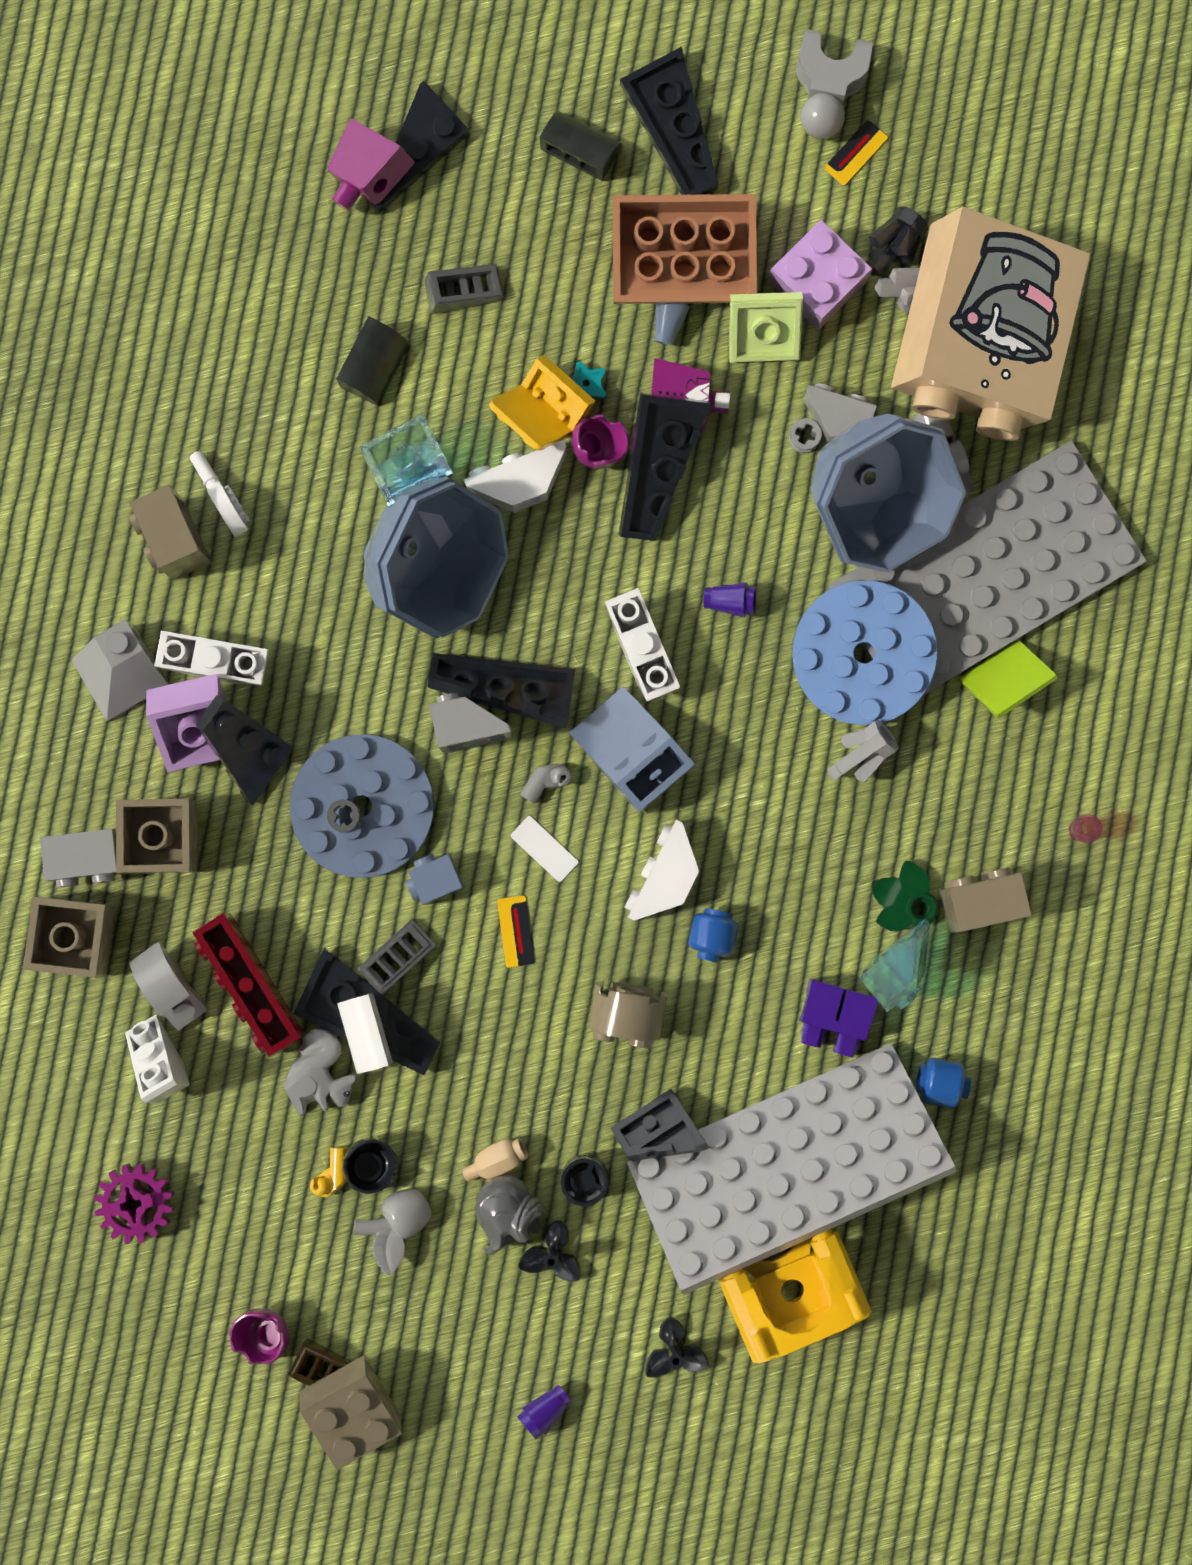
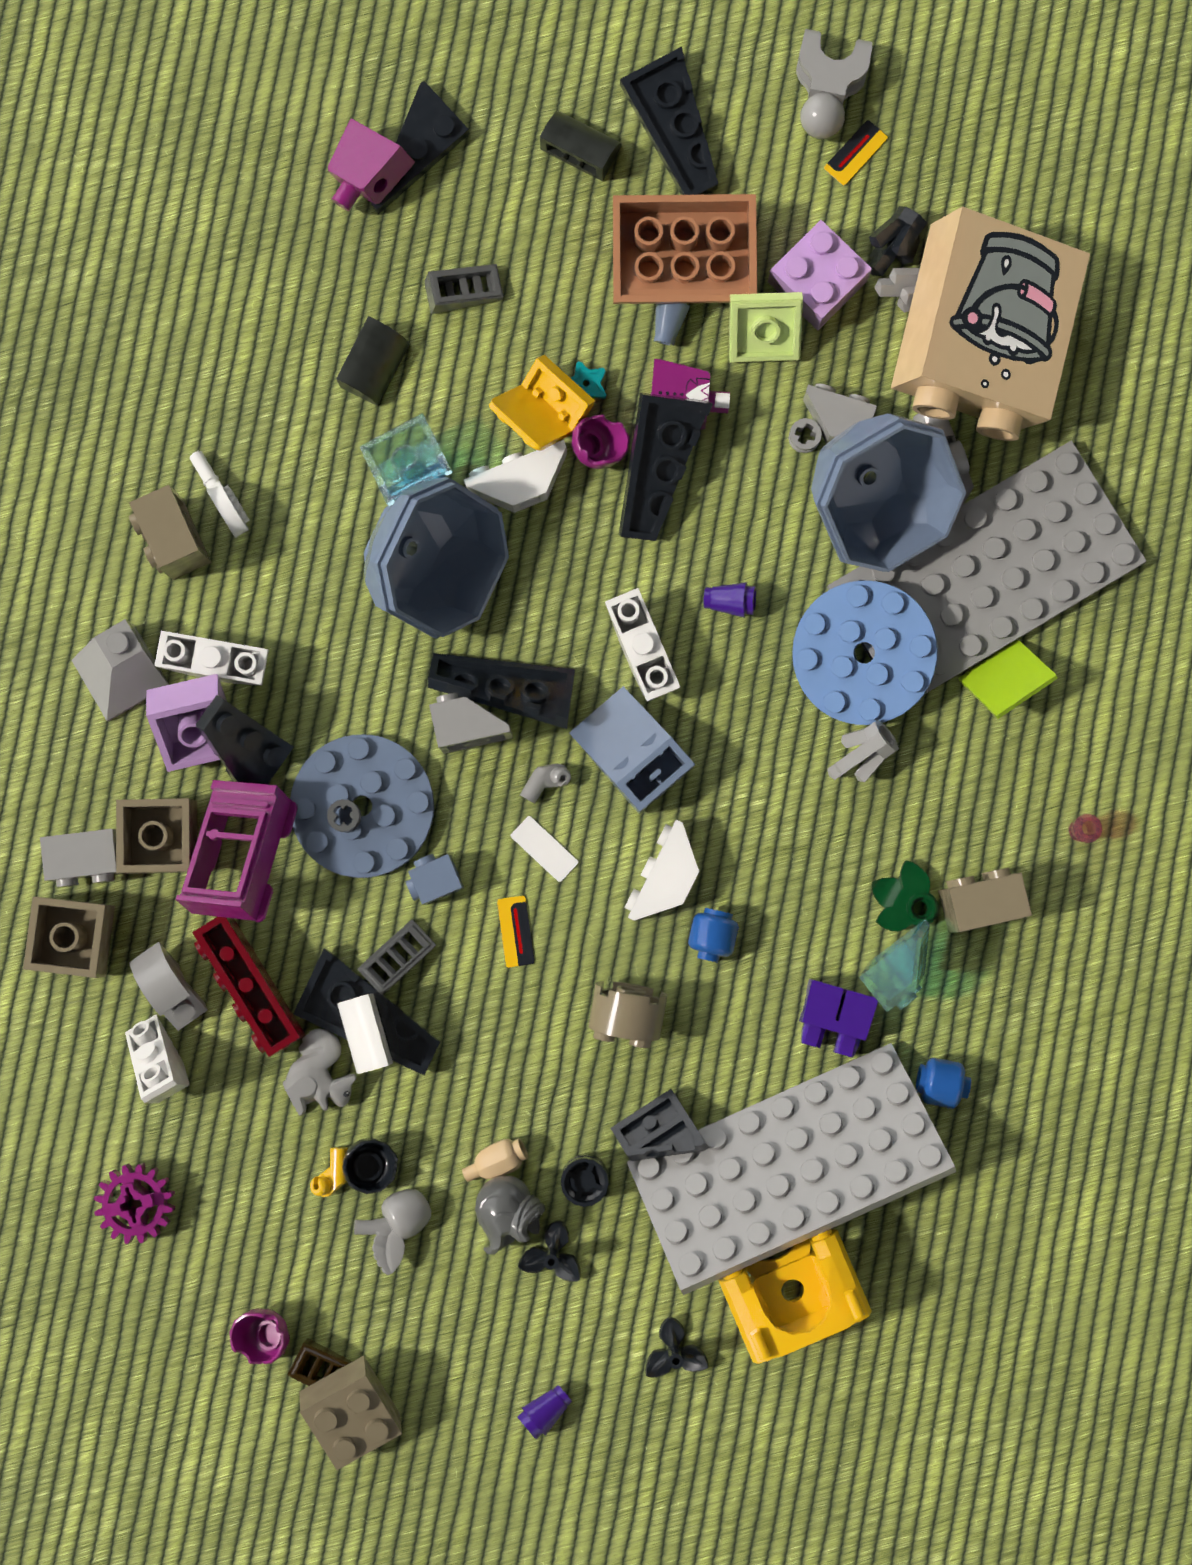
(275, 821): none -> magenta piece

